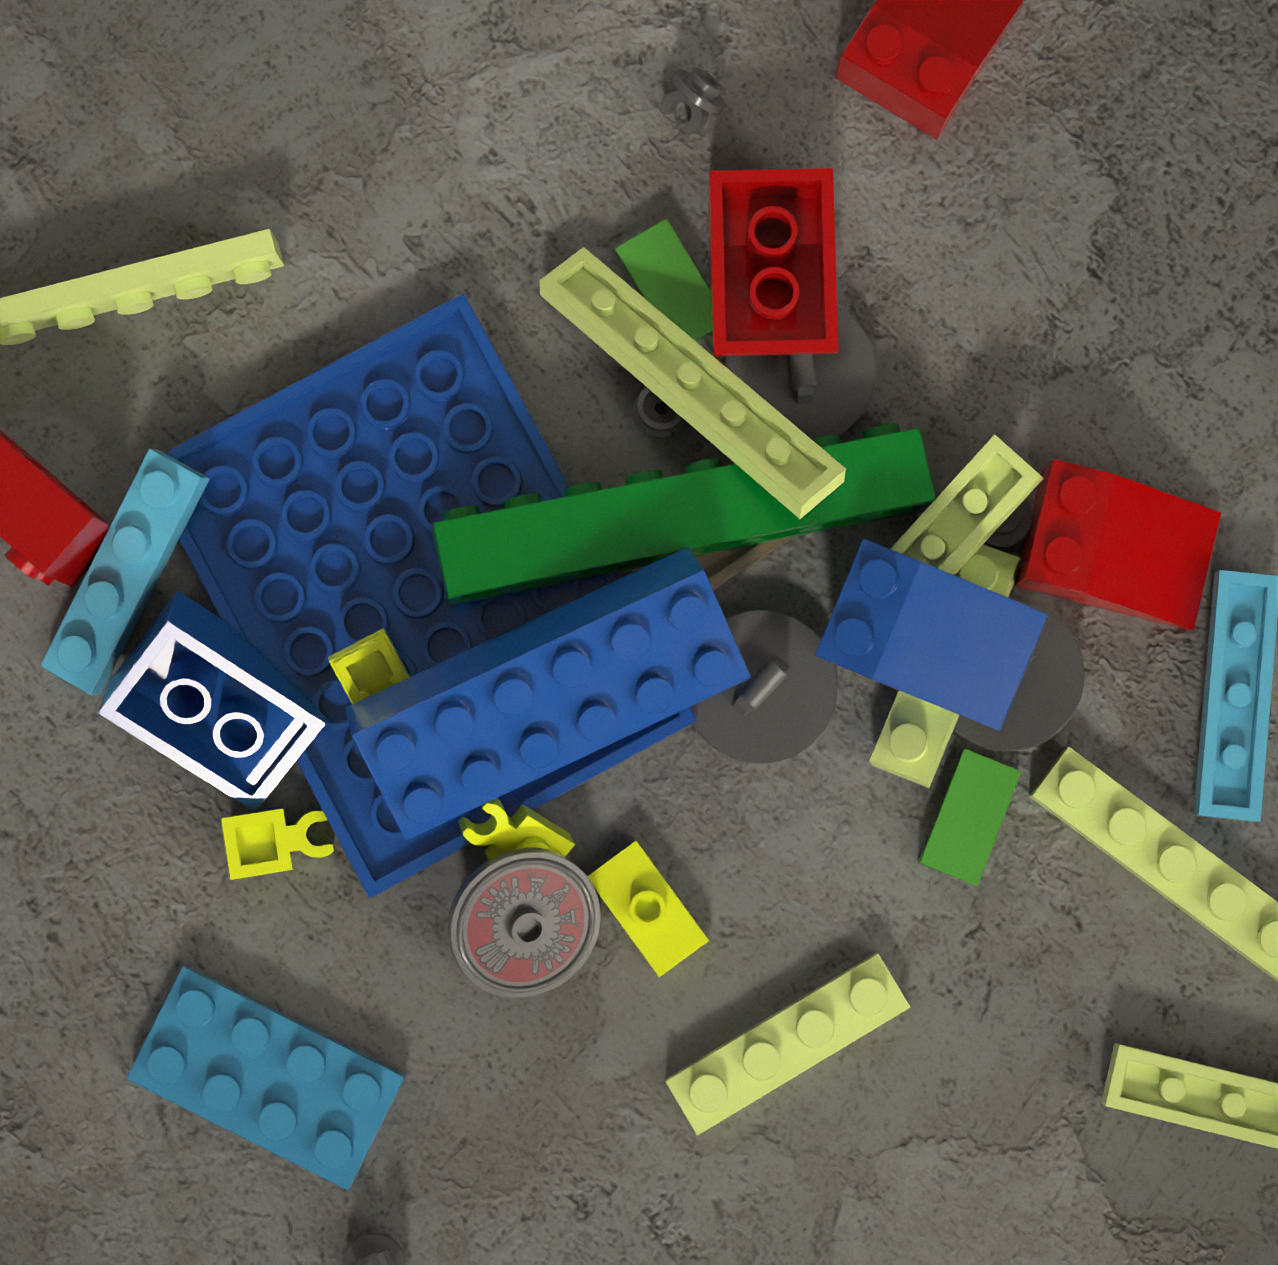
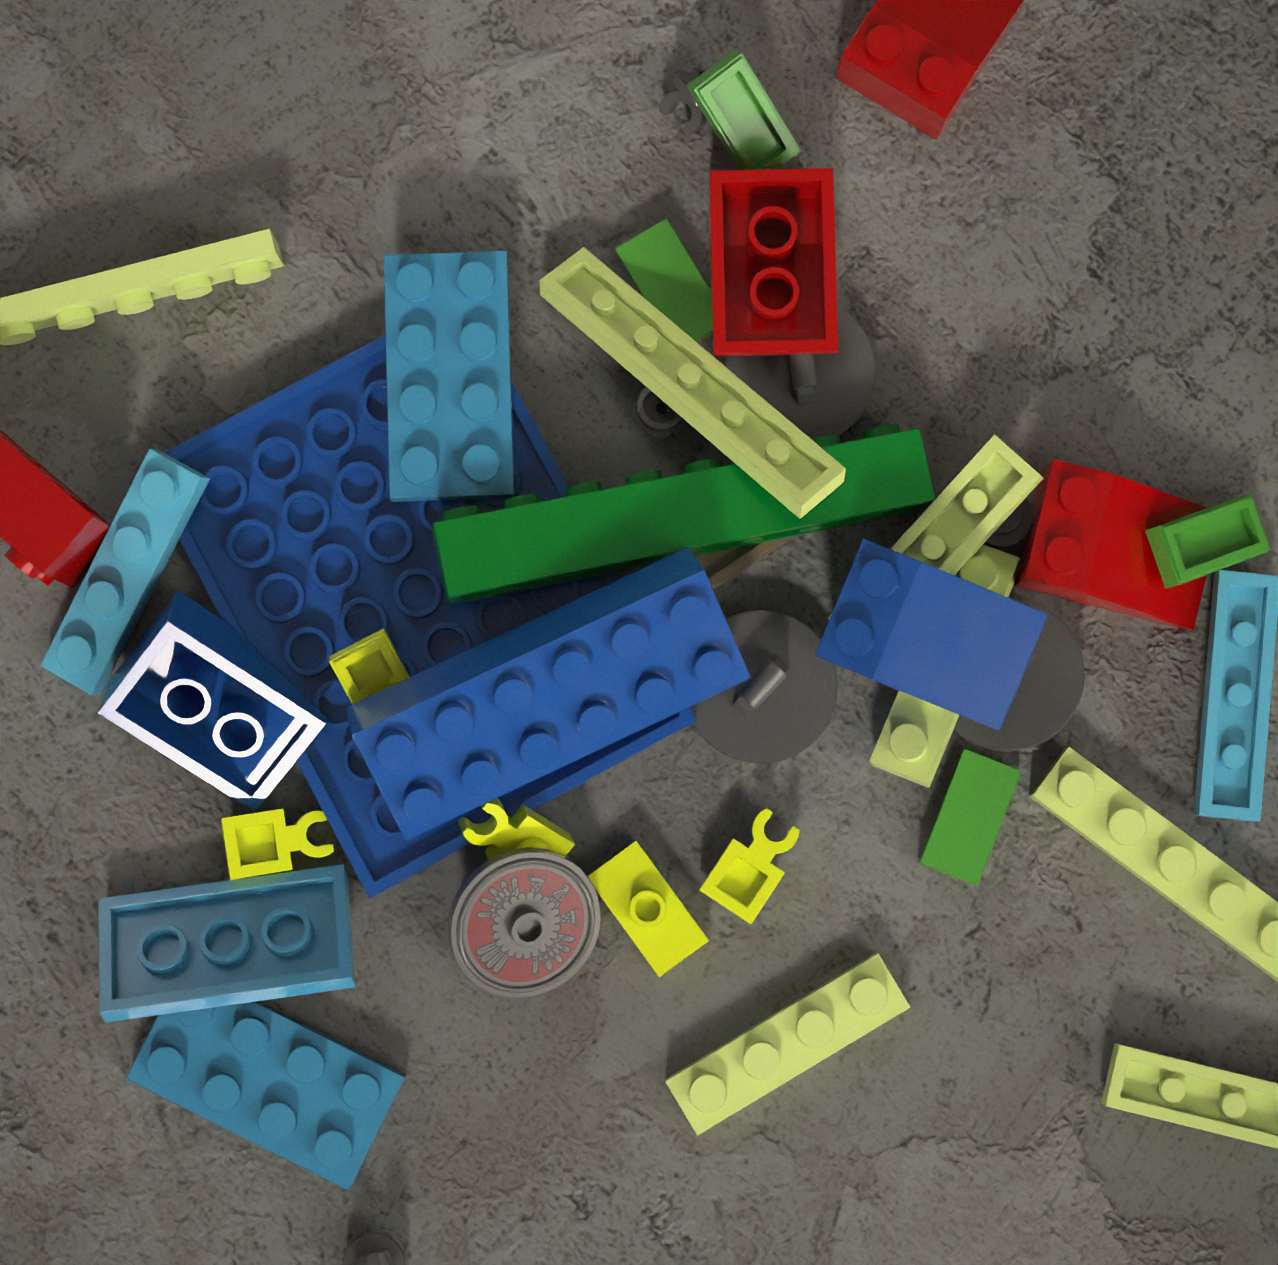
(225, 943): none -> dark azure plate
(449, 376): none -> dark azure plate
(743, 115): none -> bright green tile
(744, 875): none -> neon yellow plate
(1208, 540): none -> bright green tile

